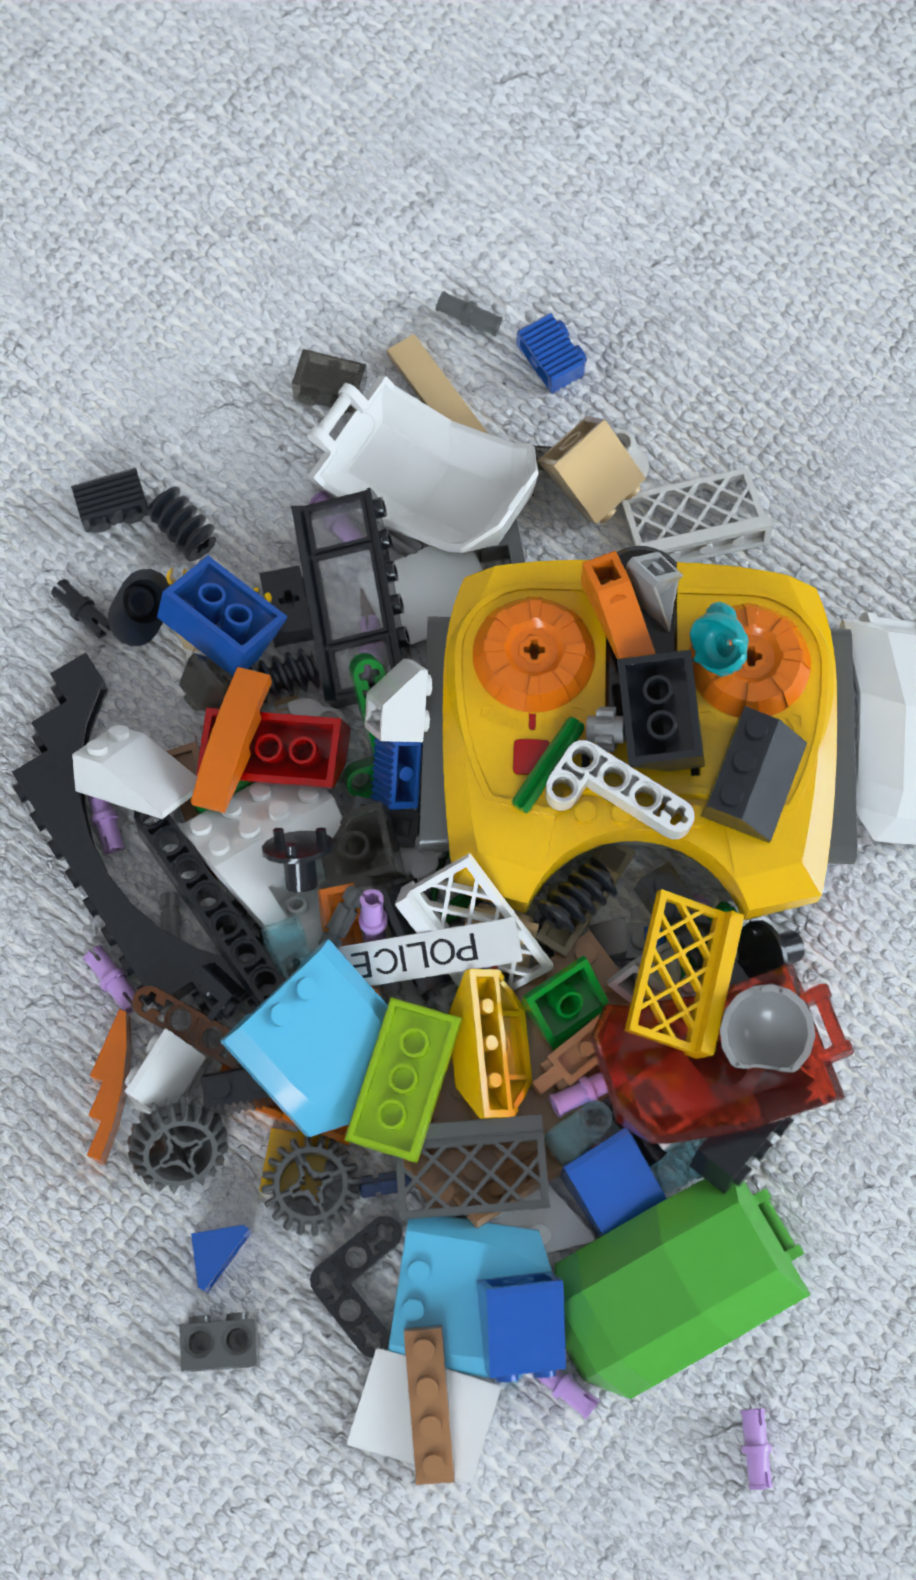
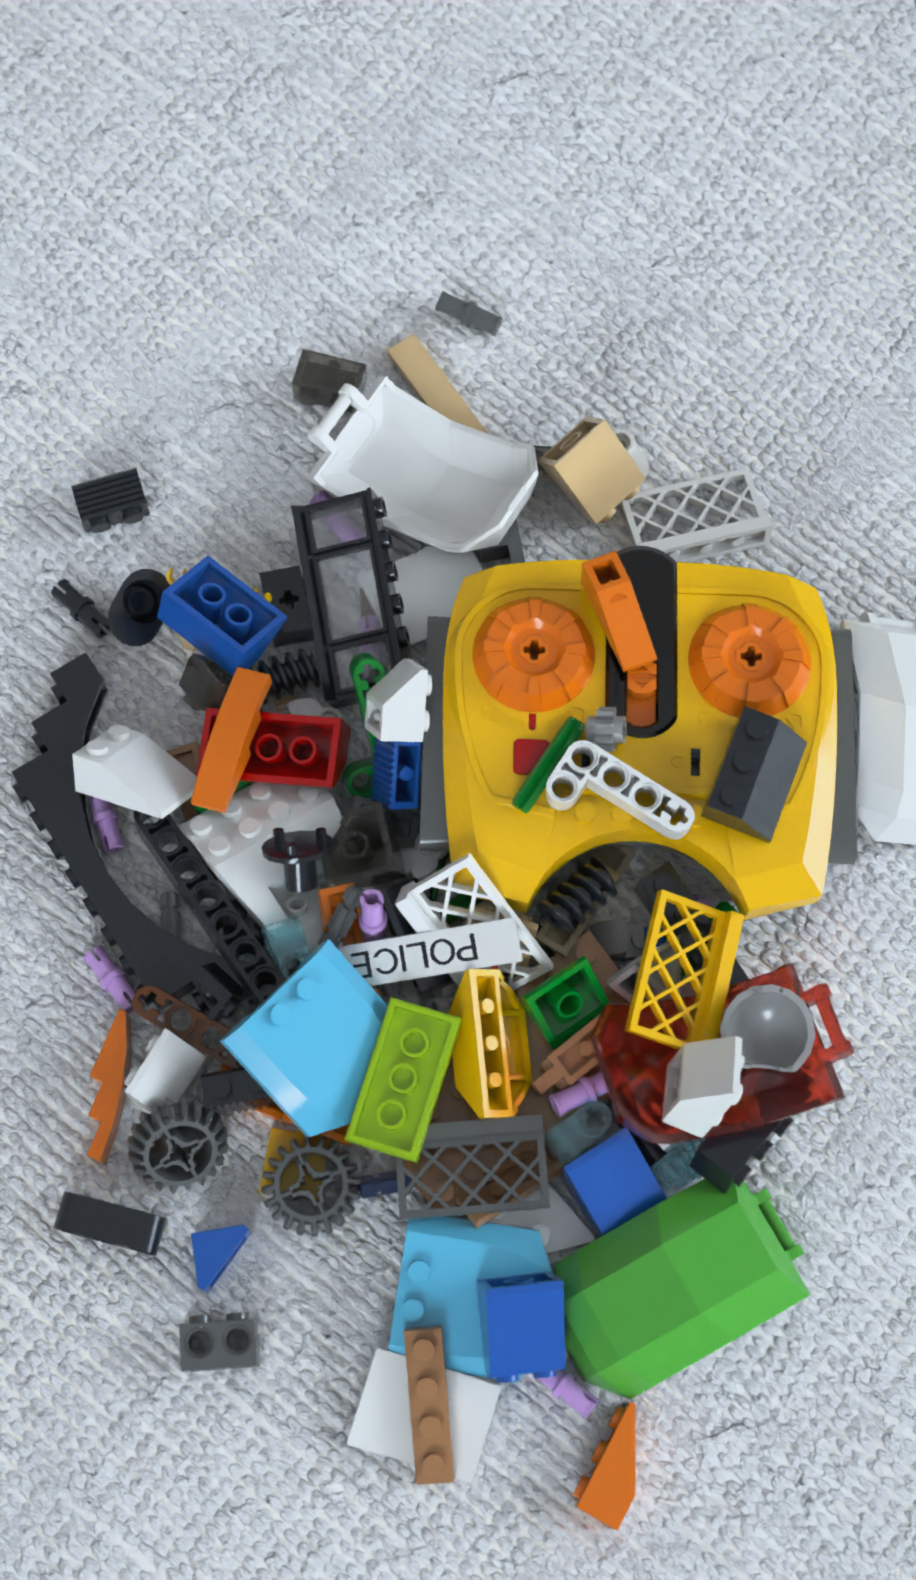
(110, 1223): none -> black beam
(180, 525): black piece -> none
(347, 1275): black beam -> none
(551, 352): blue brick -> none
(613, 1480): none -> orange slope
(654, 585): light grey slope -> none
(661, 711): black slope -> none
(703, 1084): none -> white slope
(712, 639): teal piece -> none
(756, 1448): lavender pin -> none
(765, 950): black piece -> none

